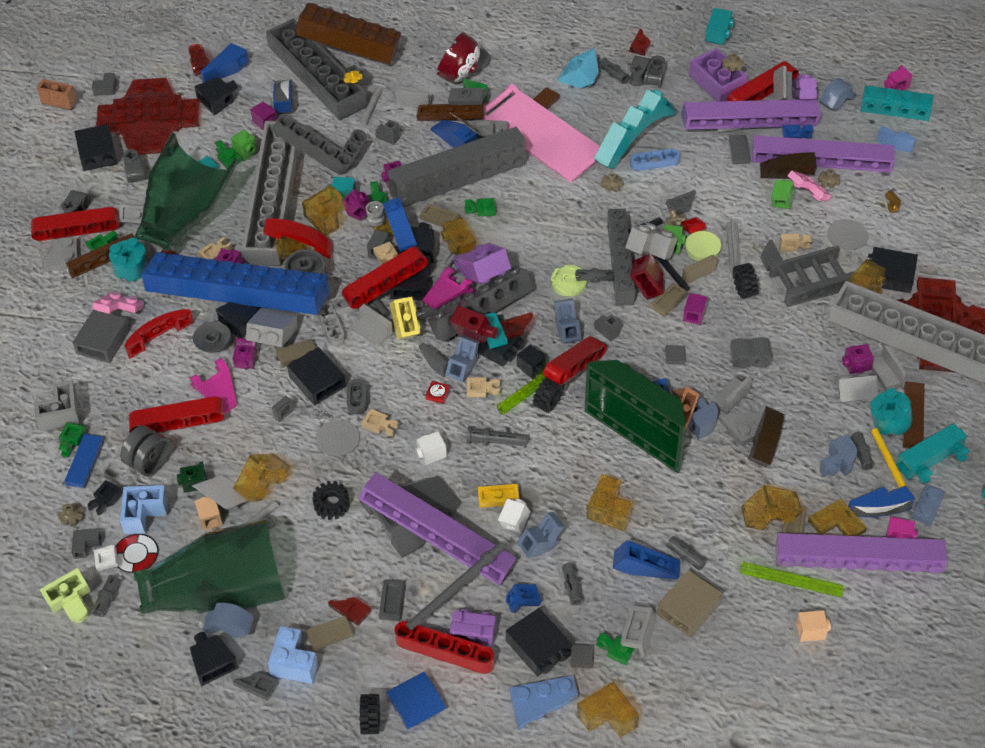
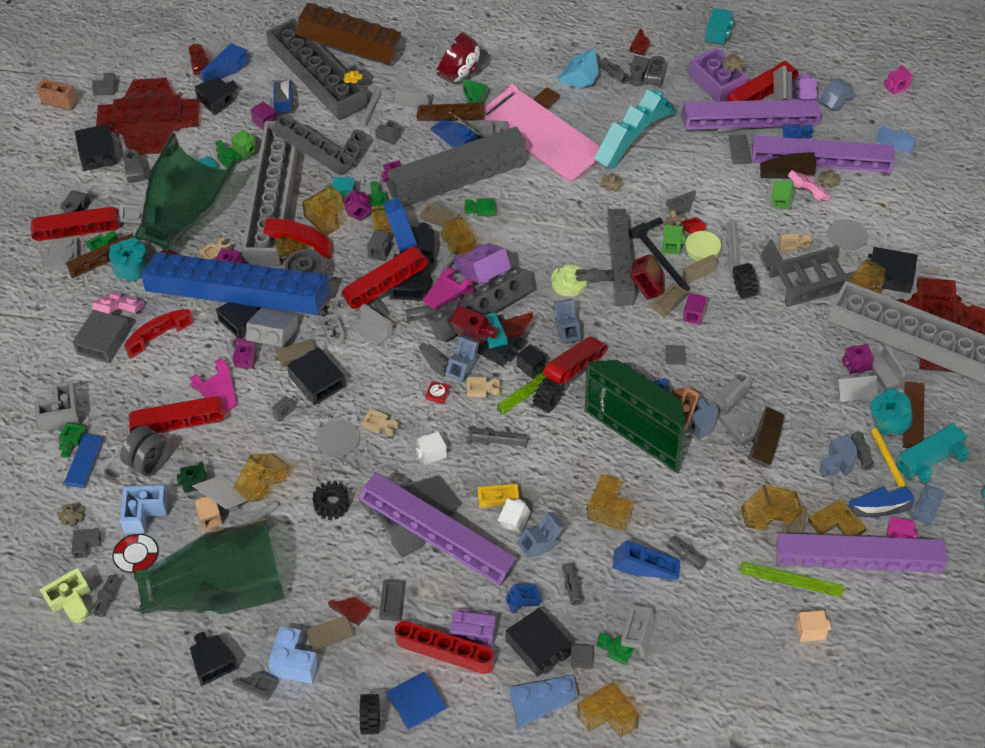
(104, 495): black plate -> none
(106, 558): white plate -> none
(211, 336): dark grey dish -> none
(230, 619): sand blue brick -> none
(356, 400): dark grey plate -> none
(375, 213): light grey wheel -> none
(385, 252): tan plate -> none
(405, 318): light yellow brick -> none
(466, 96): dark grey plate -> none
(485, 559): dark grey bar -> none
(608, 326): dark grey piece -> none
(650, 240): light grey brick -> none
(671, 158): medium blue beam -> none
(689, 603): dark tan brick -> none
(750, 352): dark grey brick -> none
(895, 201): pearl gold arm -> none
(899, 103): teal brick -> none

